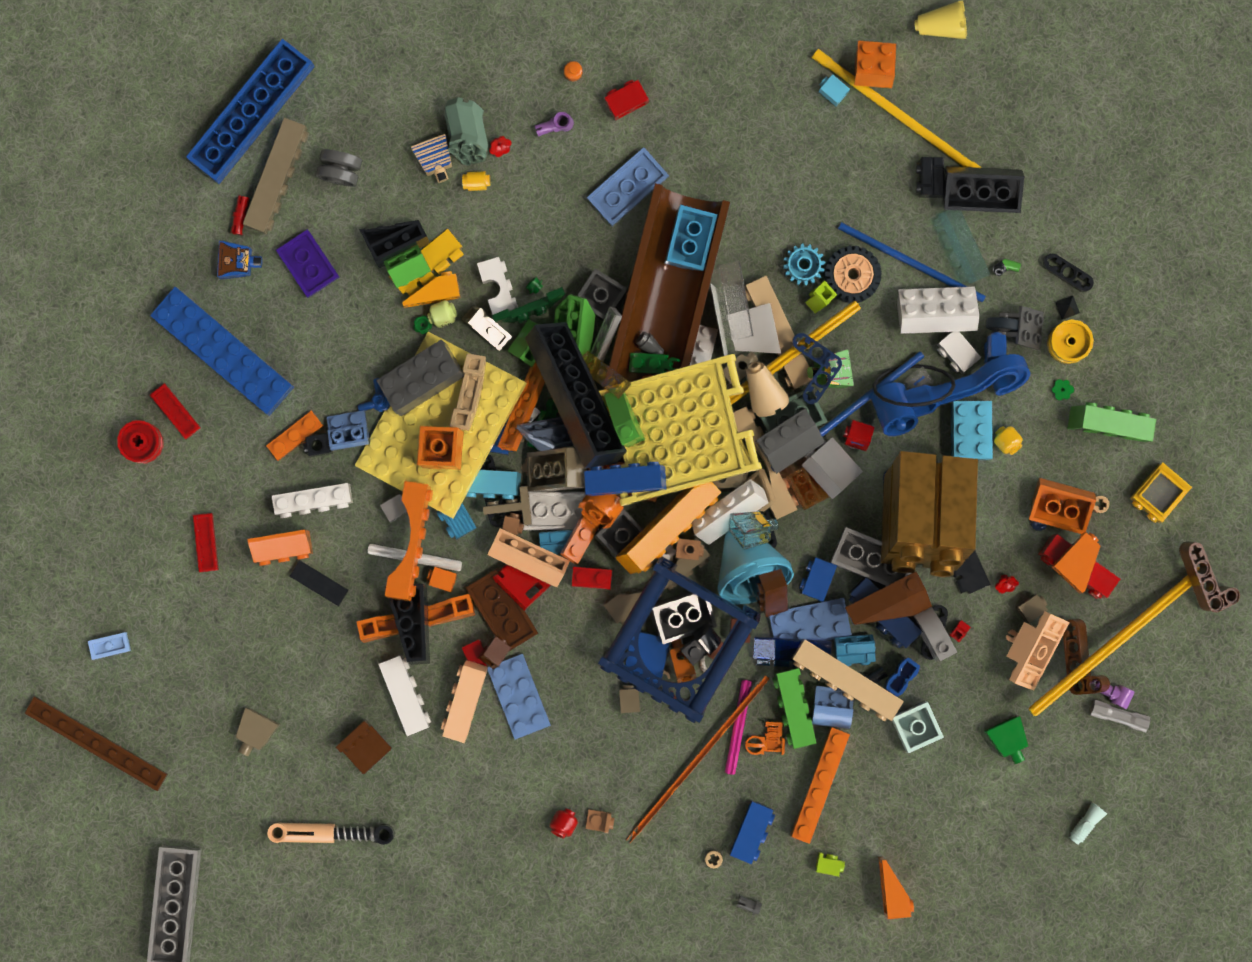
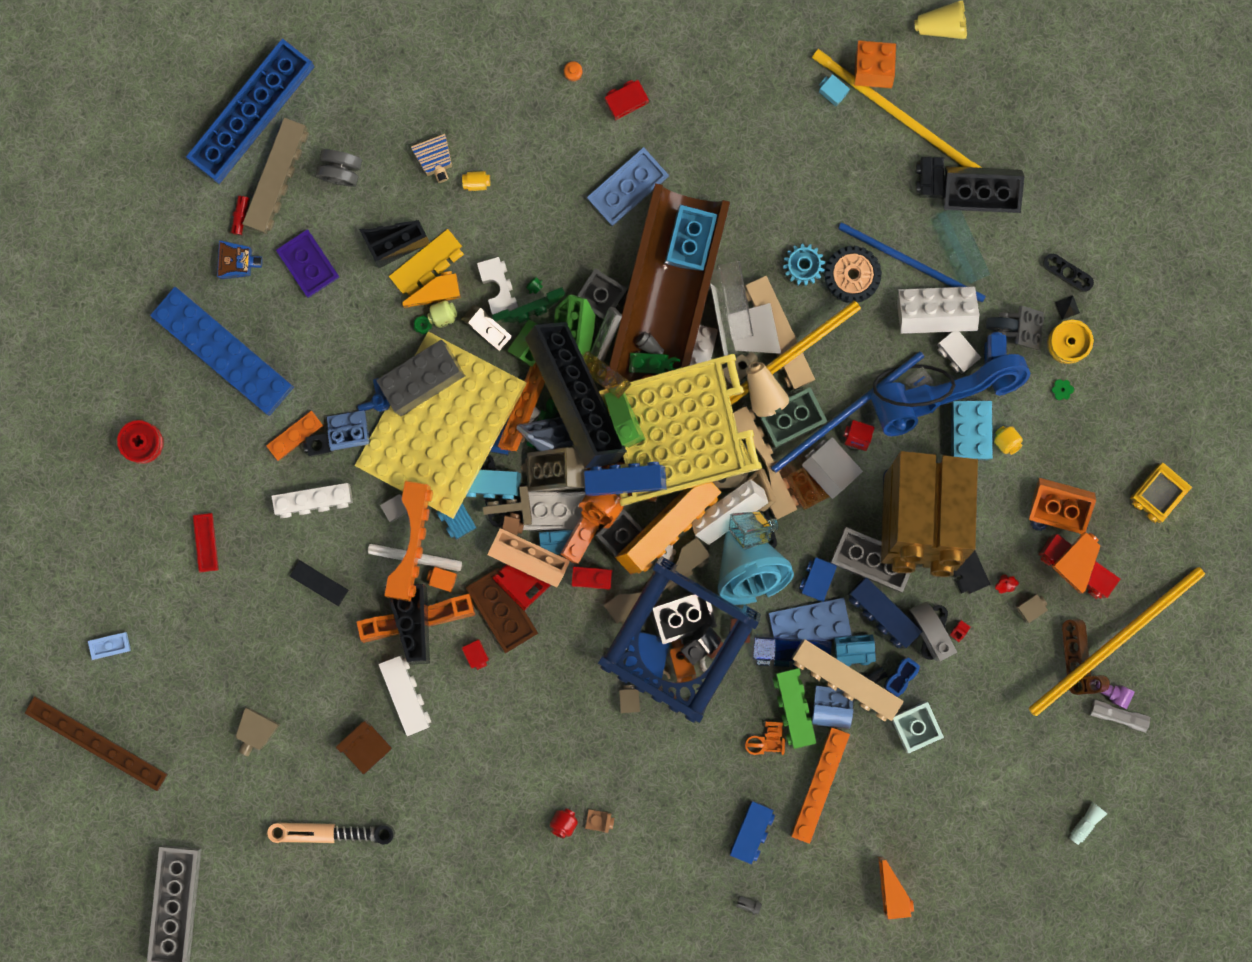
(175, 411): red plate -> none
(280, 547): orange slope -> none
(407, 266): bright green brick -> none
(440, 447): orange brick -> none
(465, 700): light nougat brick -> none
(466, 131): sand green brick -> none
(470, 392): tan slope -> none
(494, 652): reddish brown brick -> none
(500, 146): red plant -> none
(519, 696): medium blue plate -> none
(554, 124): medium lavender pin -> none
(681, 552): medium nougat brick -> none
(699, 757): orange piece -> none
(719, 861): tan bush -> none
(737, 732): dark pink axle -> none
(772, 593): reddish brown brick -> none
(790, 441): dark grey slope -> none
(820, 297): lime brick -> none
(823, 361): dark blue beam -> none
(829, 865): lime brick -> none
(844, 376): bright green torso -> none
(896, 600): reddish brown wedge -> none
(1005, 265): arm -> none
(1009, 738): green torso -> none
(1034, 648): light nougat brick -> none
(1104, 500): tan bush -> none
(1112, 422): wedge -> none
(1194, 554): reddish brown beam -> none

